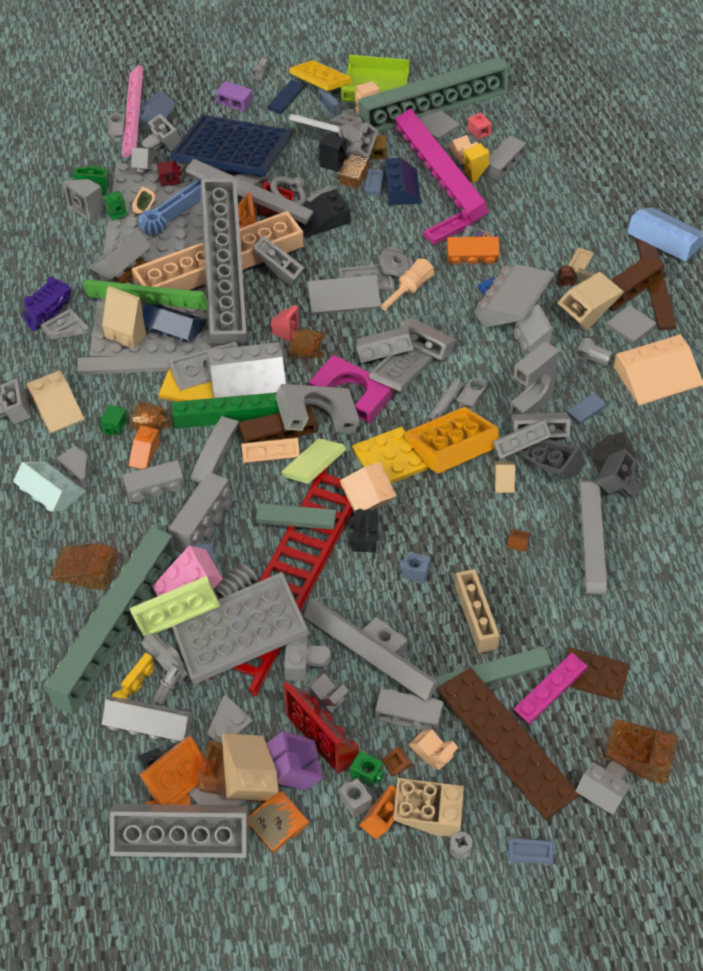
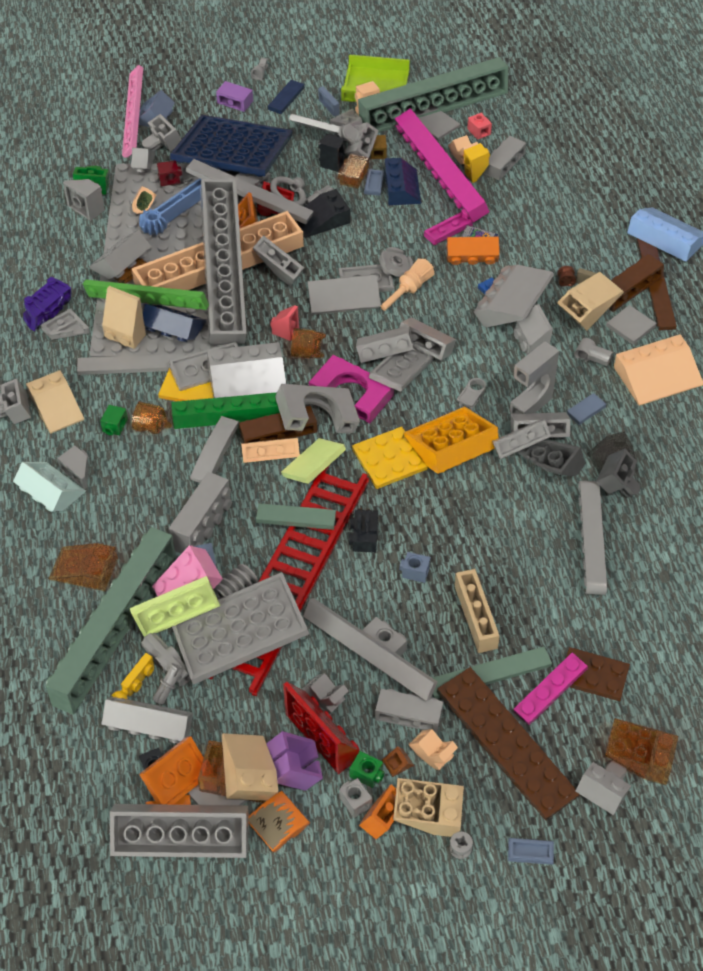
(115, 205): green brick -> none
(116, 129): light grey piece -> none
(144, 447): orange slope -> none
(153, 481): light grey brick -> none
(228, 720): light grey wing -> none
(301, 656): light grey brick -> none
(320, 75): yellow tile -> none
(368, 488): light nougat slope -> none
(448, 396): light grey pin -> none
(504, 477): tan slope -> none
(518, 540): dark orange slope -> none
(581, 259): tan tile -> none

